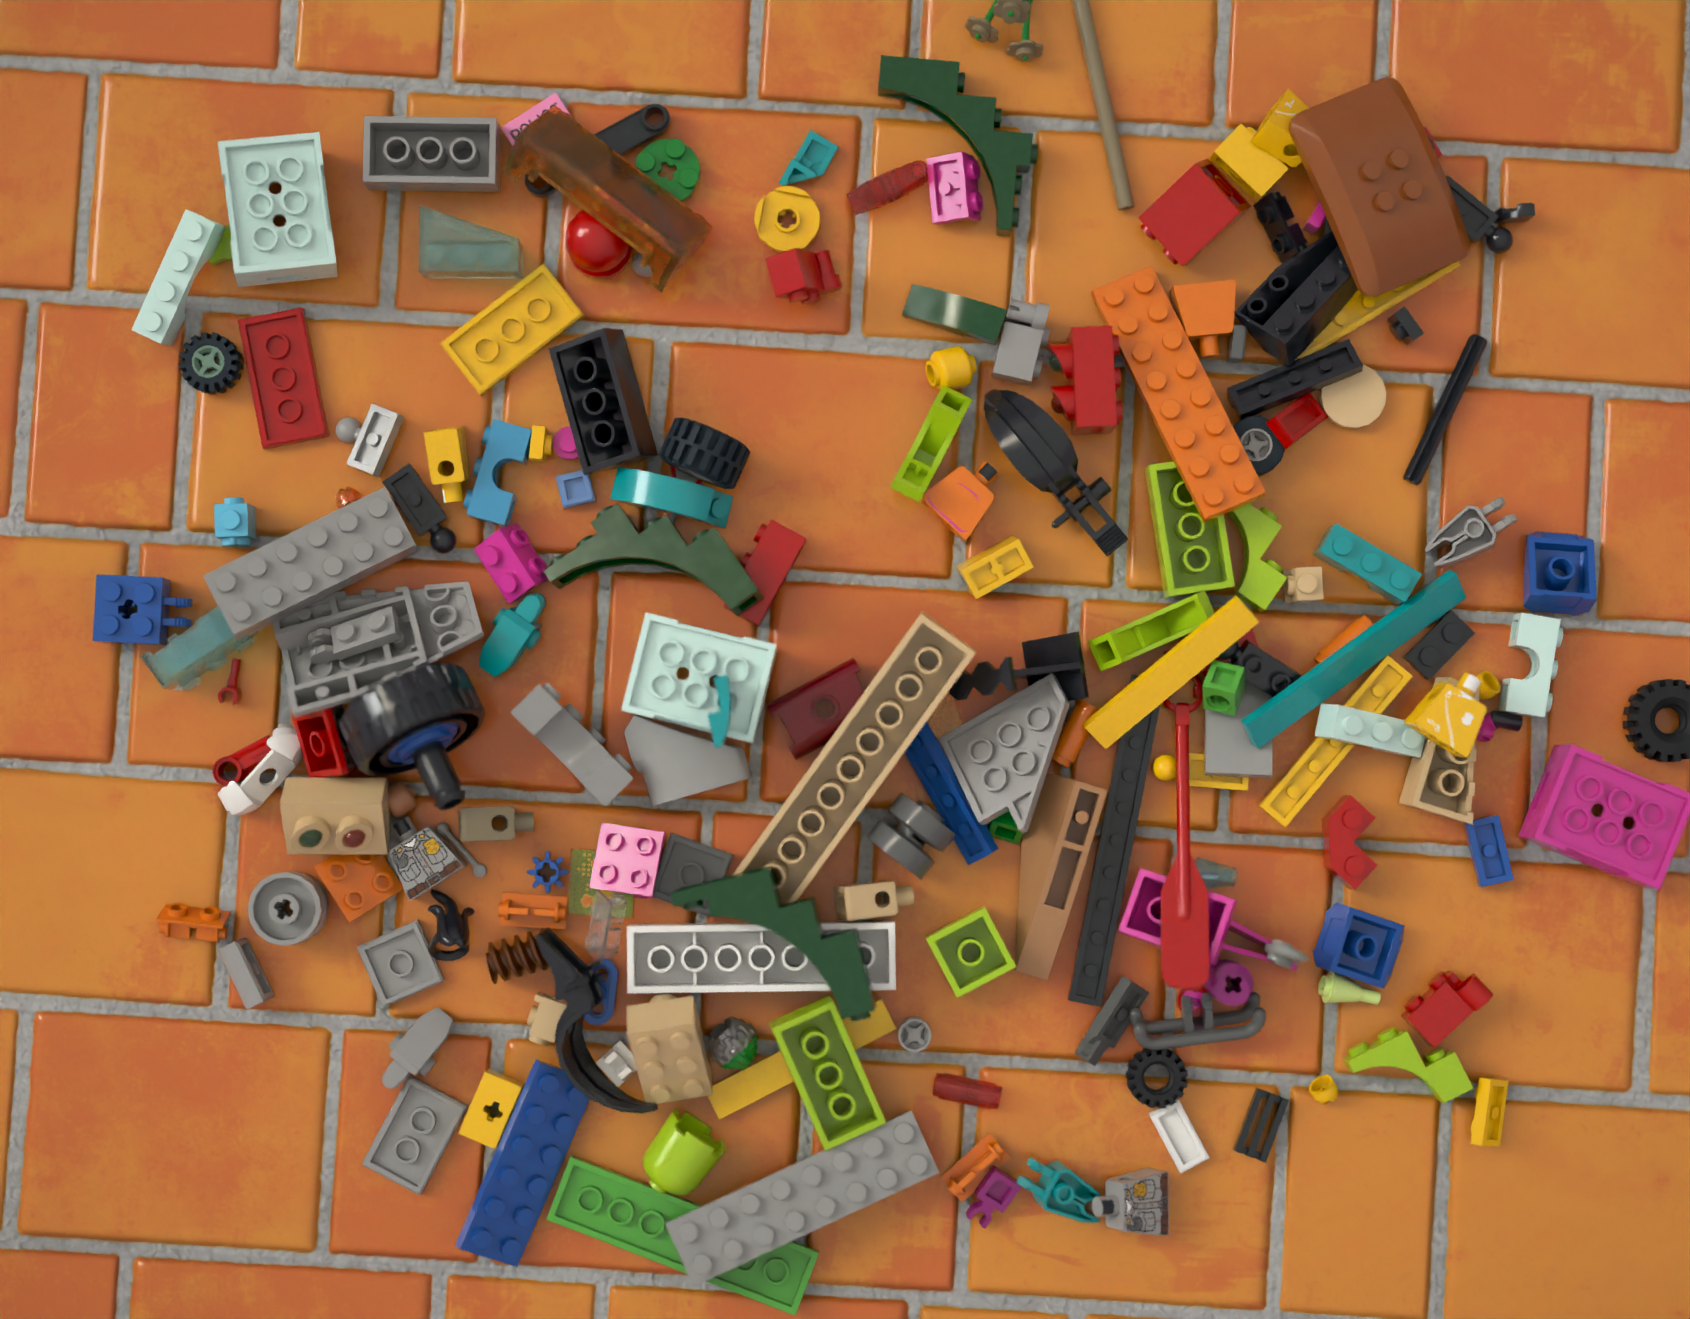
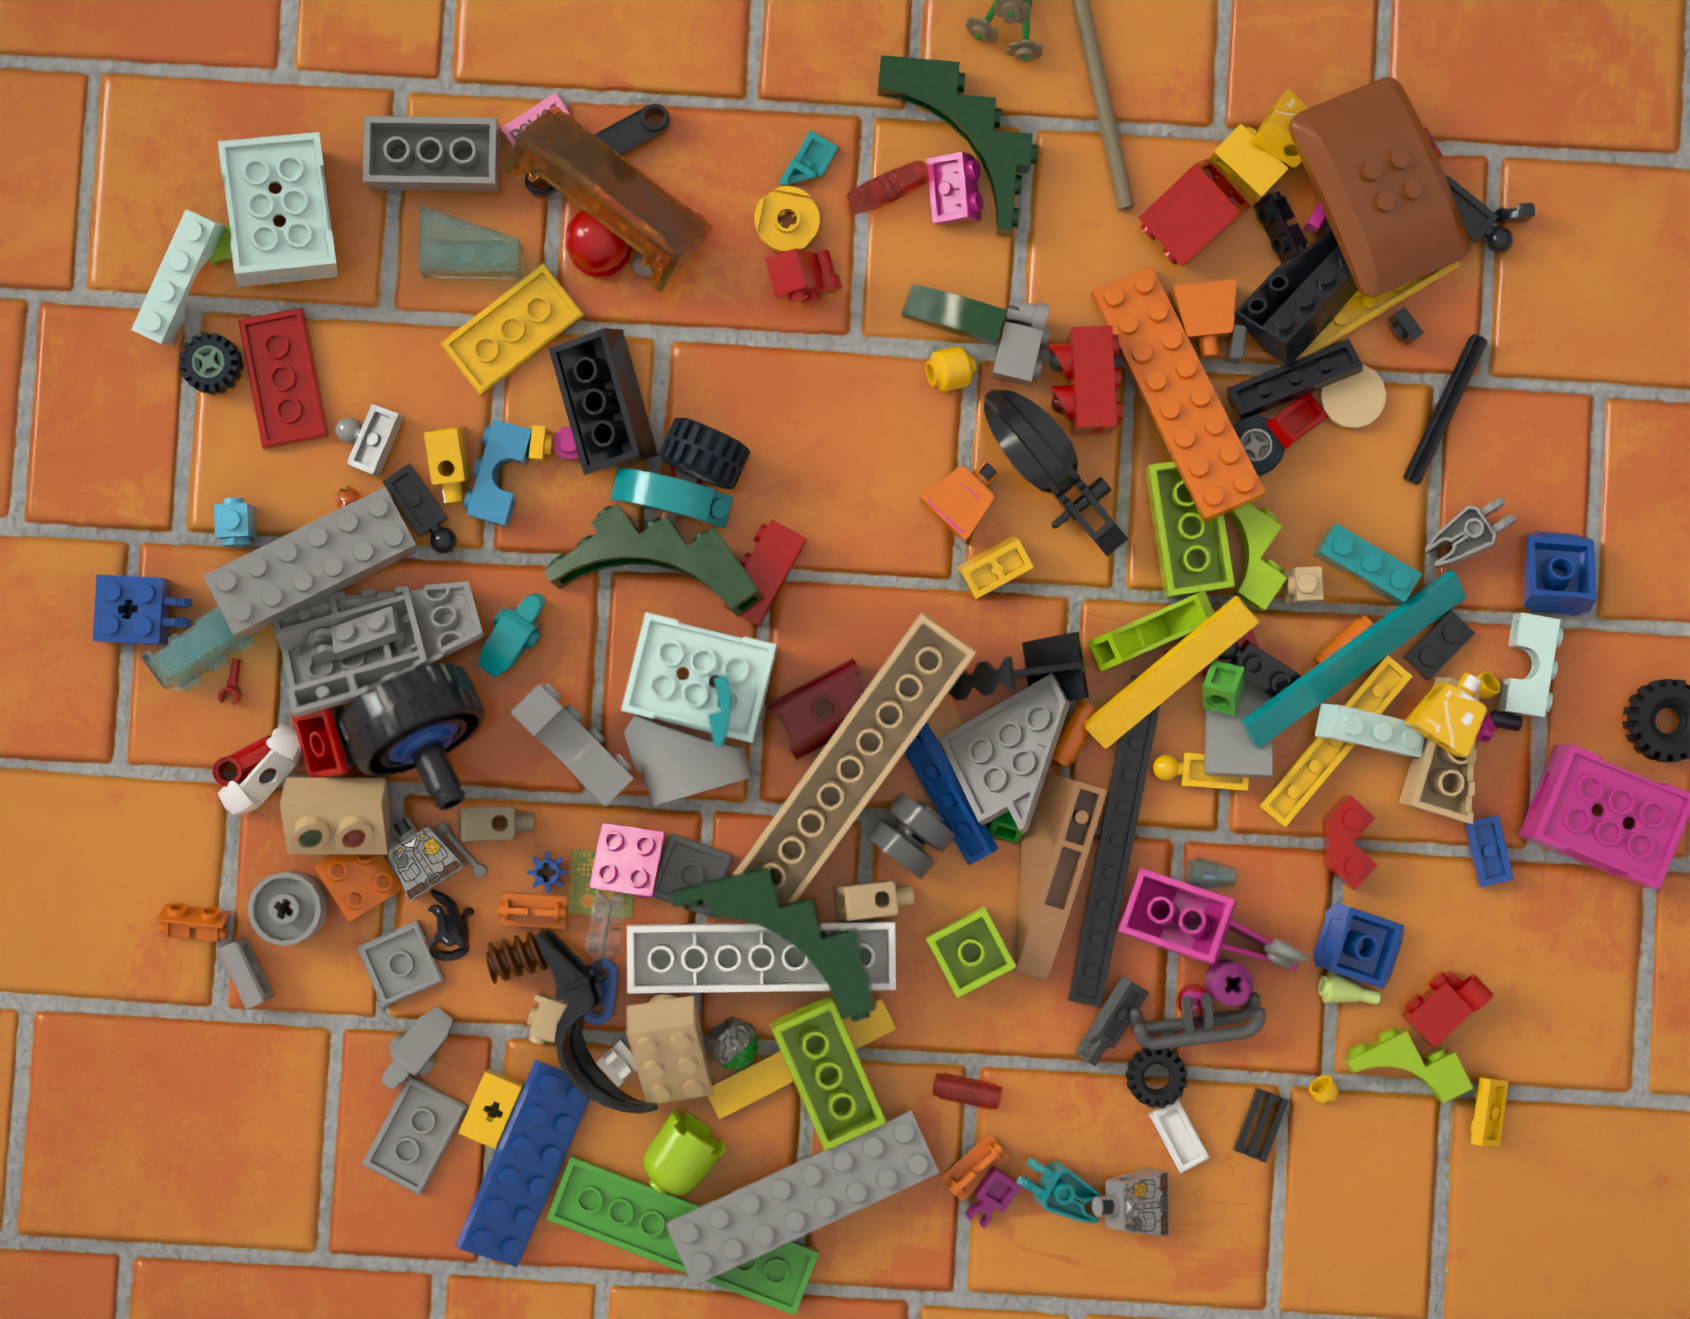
(400, 799): nougat piece -> none
(512, 562): dark pink bracket -> none
(575, 489): medium blue tile -> none
(674, 154): green plate -> none
(913, 1038): light grey wheel -> none
(931, 443): lime arch -> none
(1184, 892): red piece -> none

